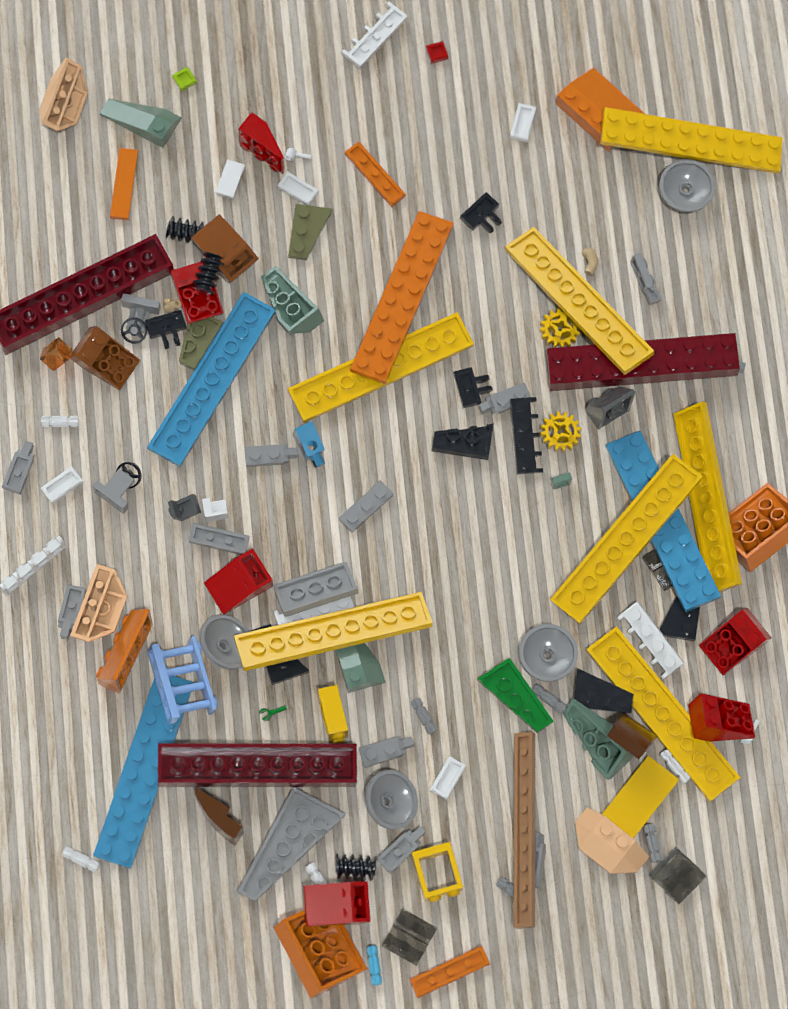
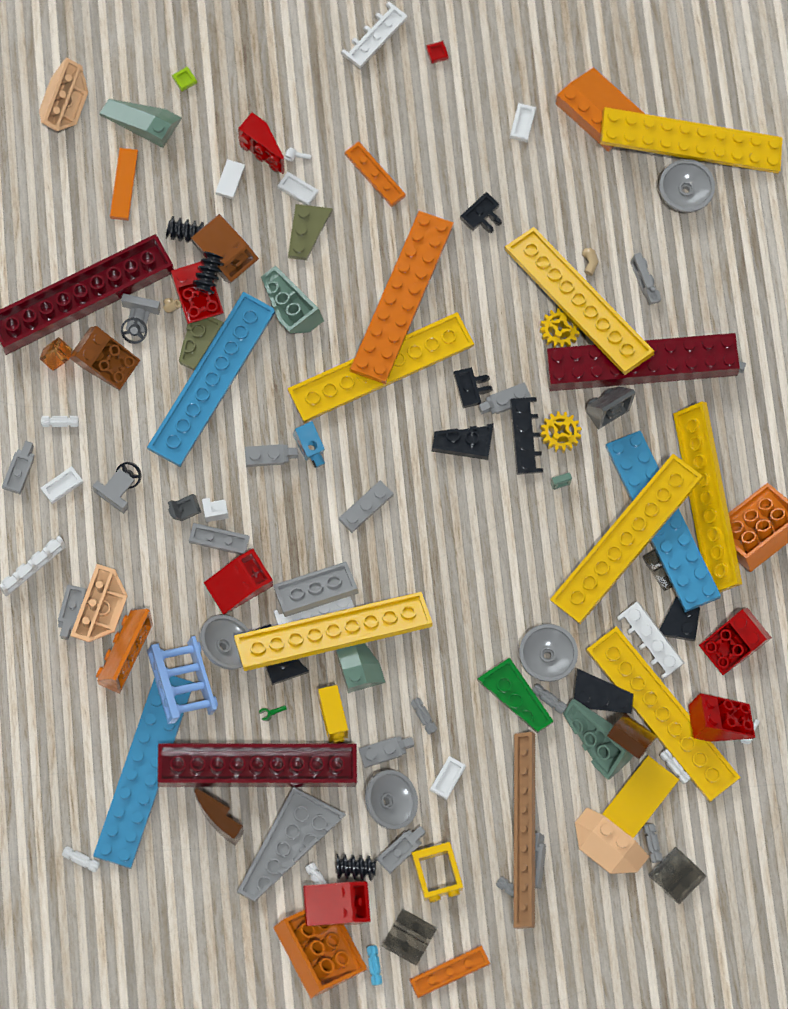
(166, 324): black hinge -> none

